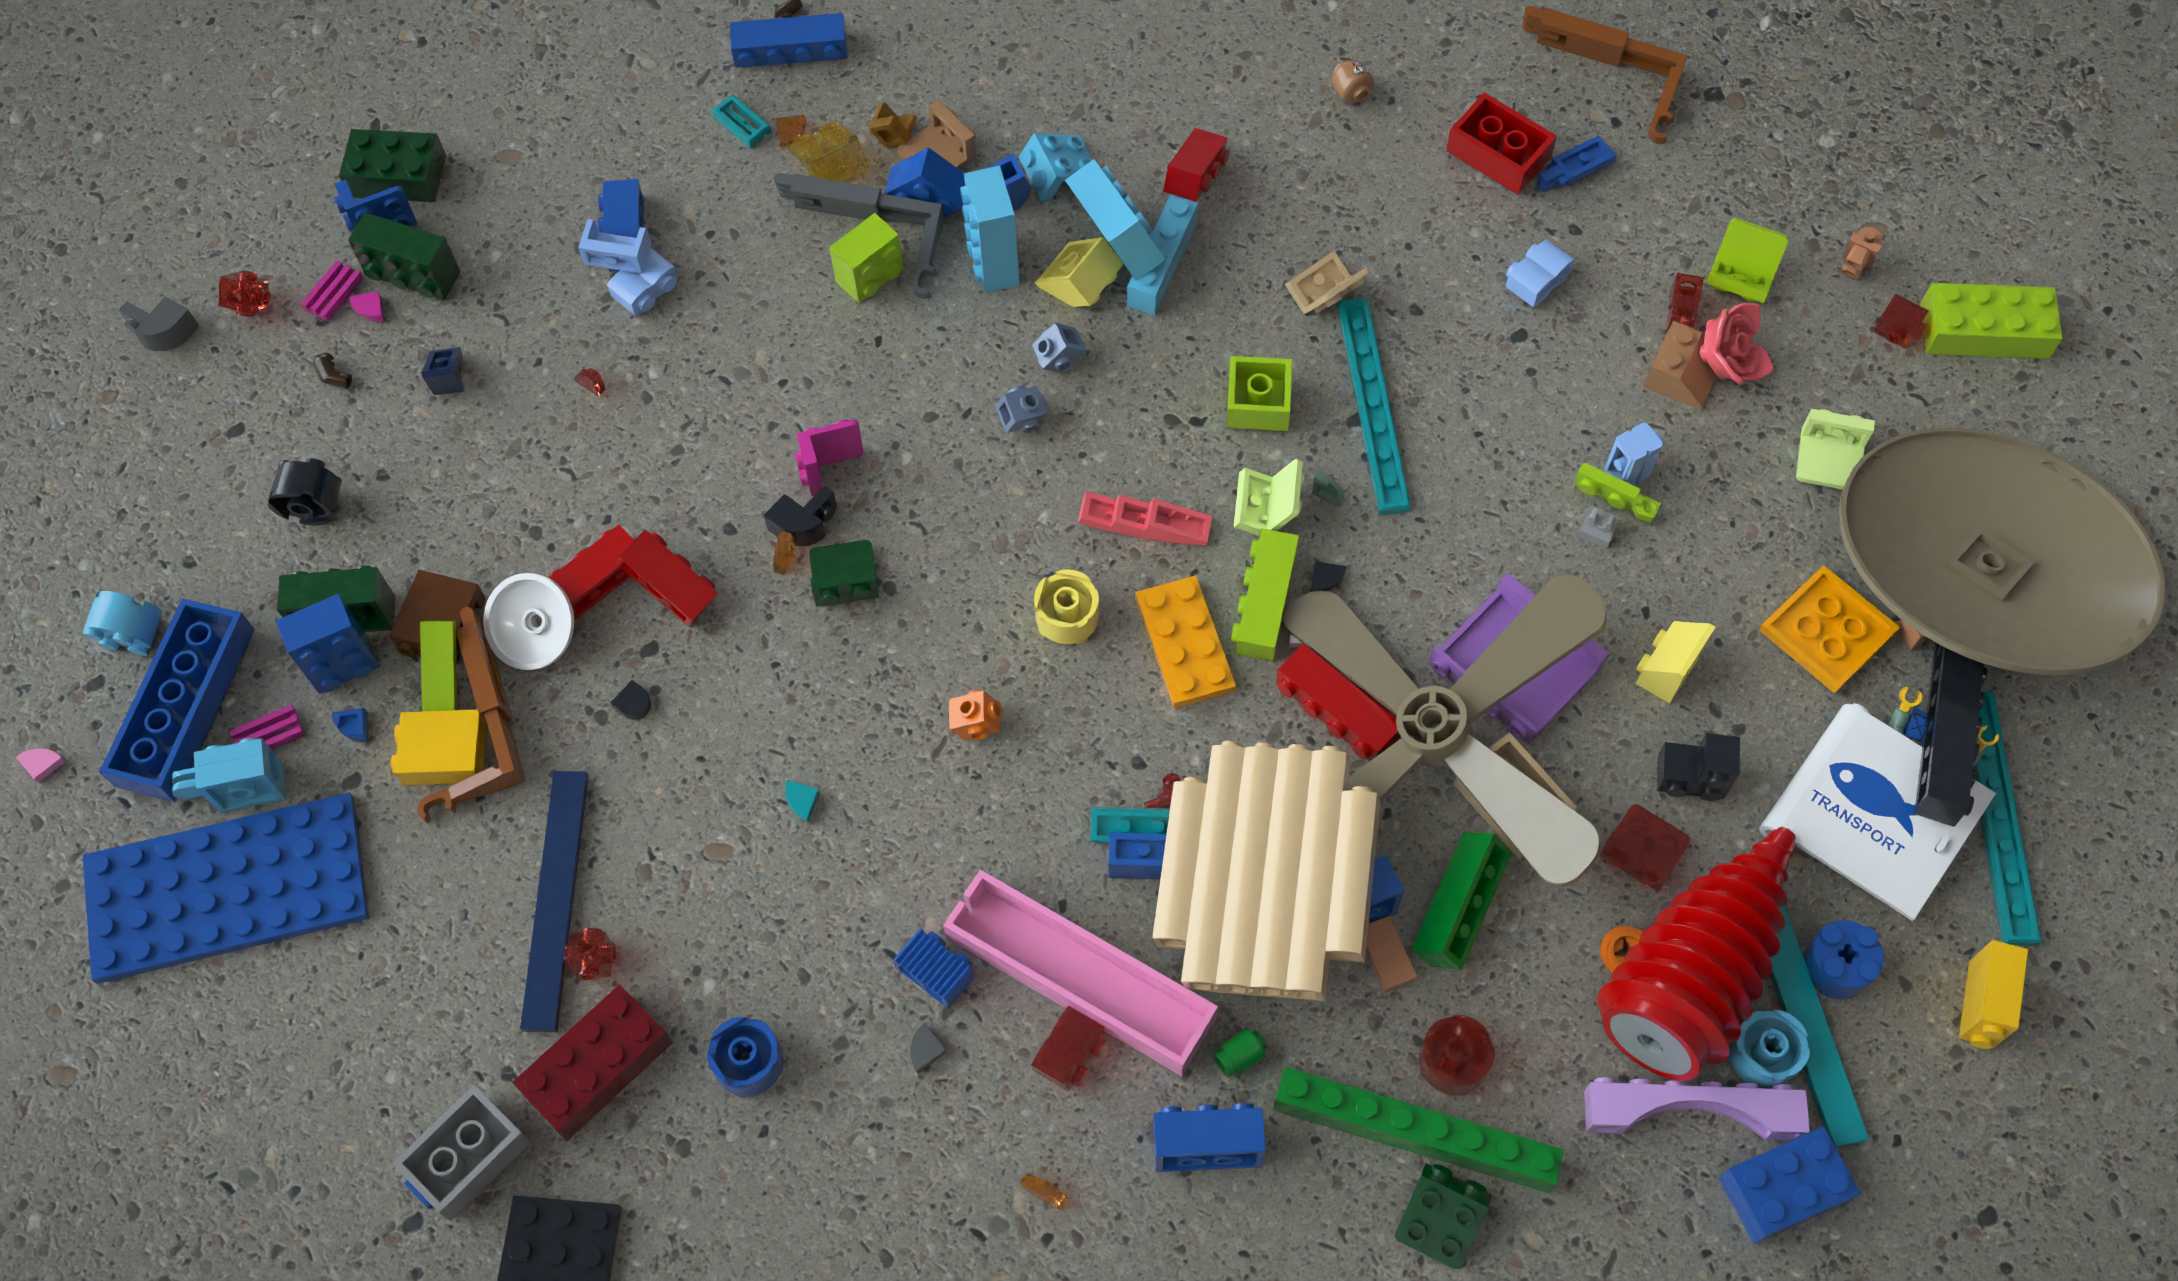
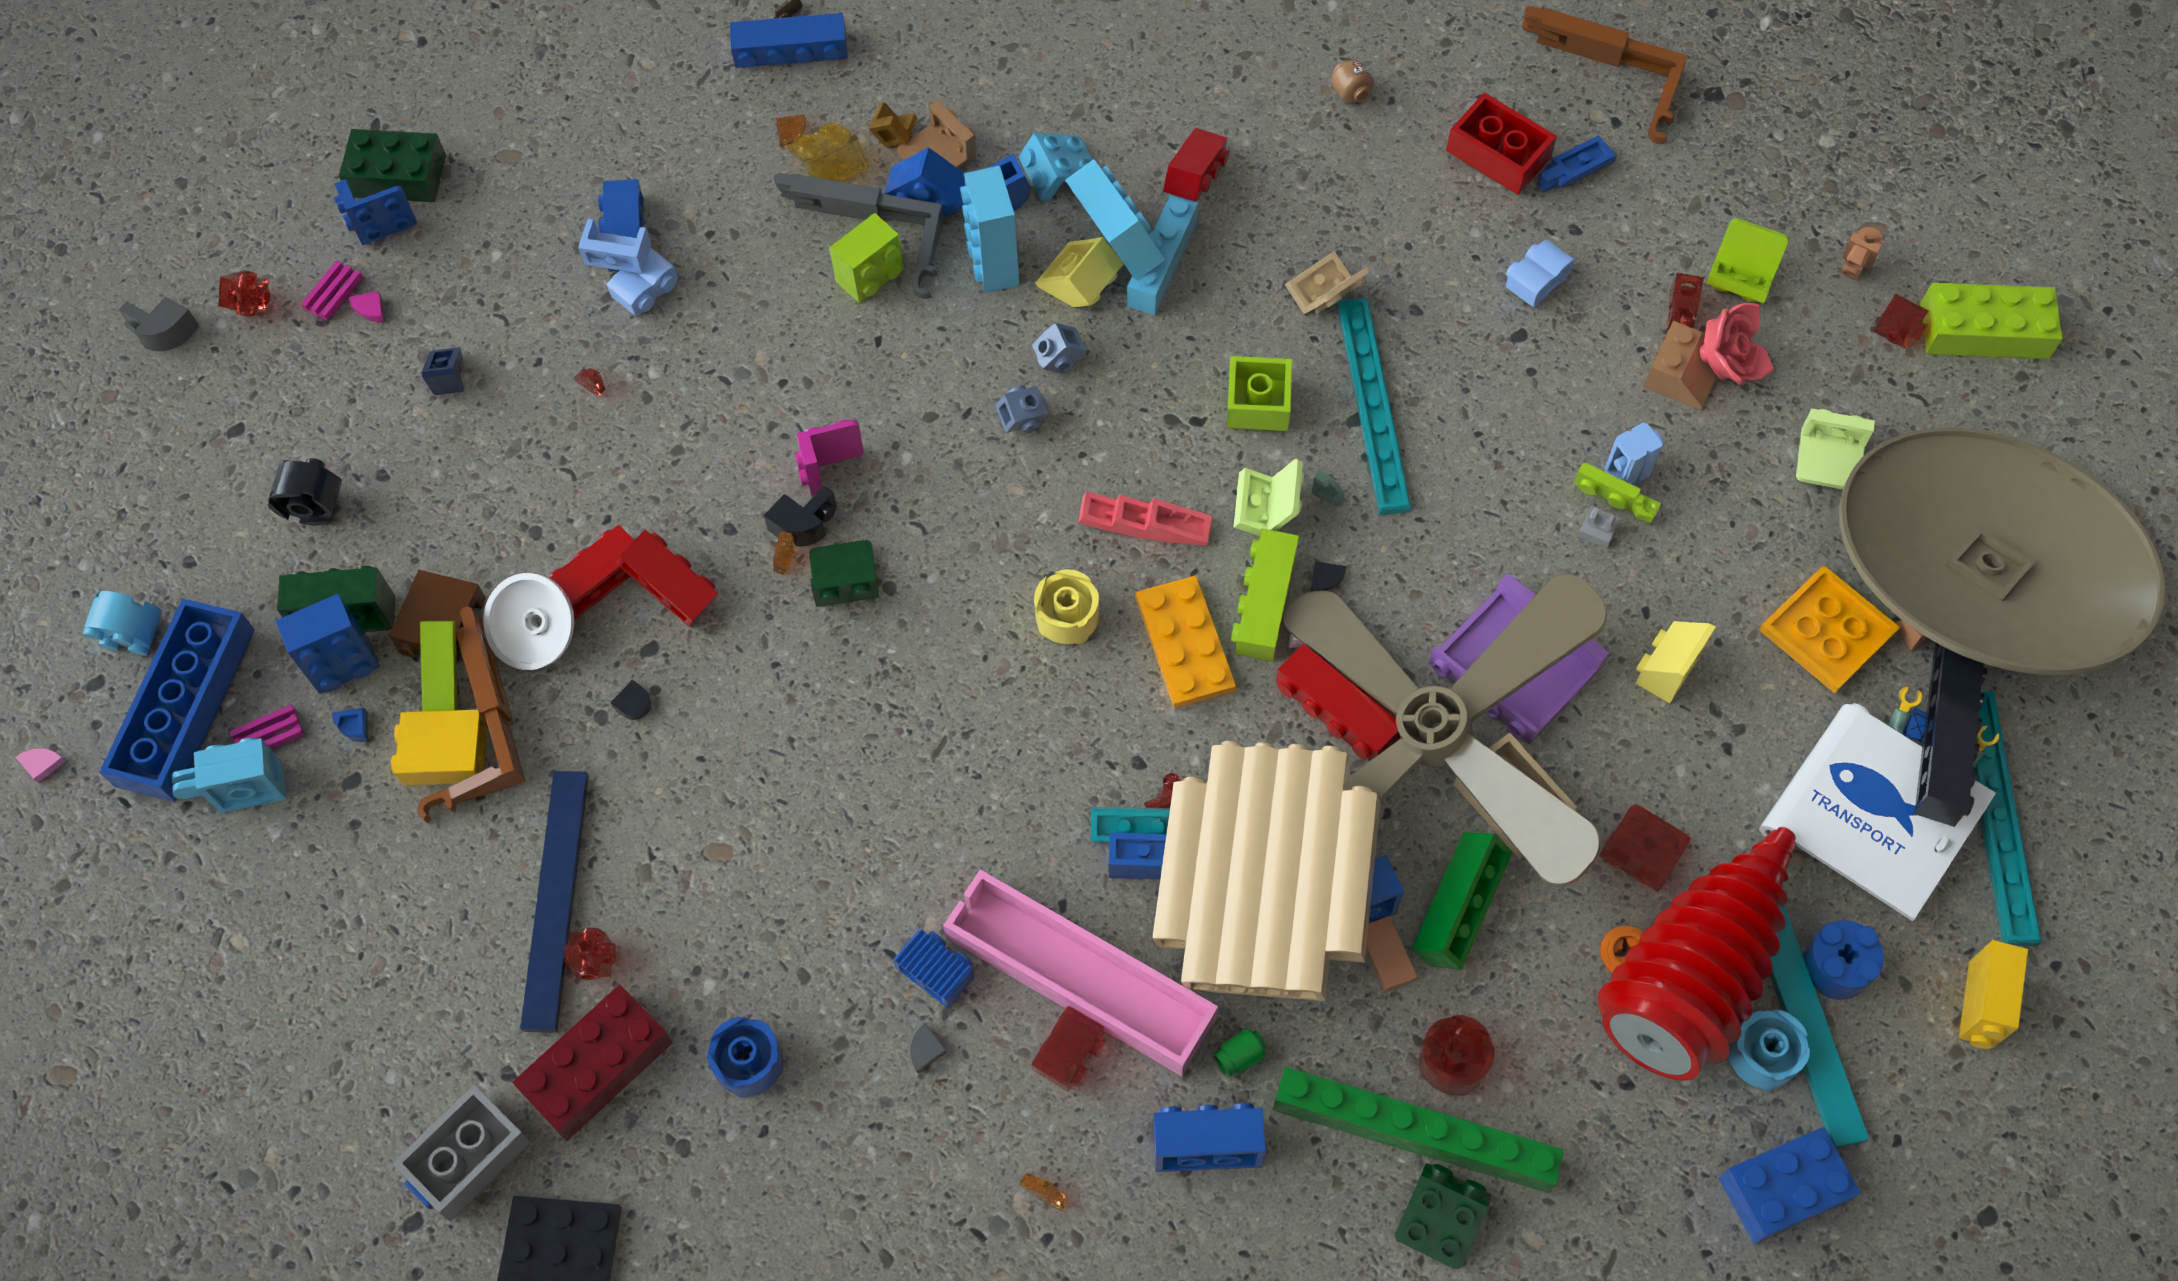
(224, 887): blue plate -> none
(326, 372): dark brown arm -> none
(404, 256): dark green brick -> none
(748, 140): teal tile -> none
(801, 799): teal tile -> none
(974, 715): orange brick -> none
(1701, 769): black brick -> none
(1770, 1113): lavender arch -> none

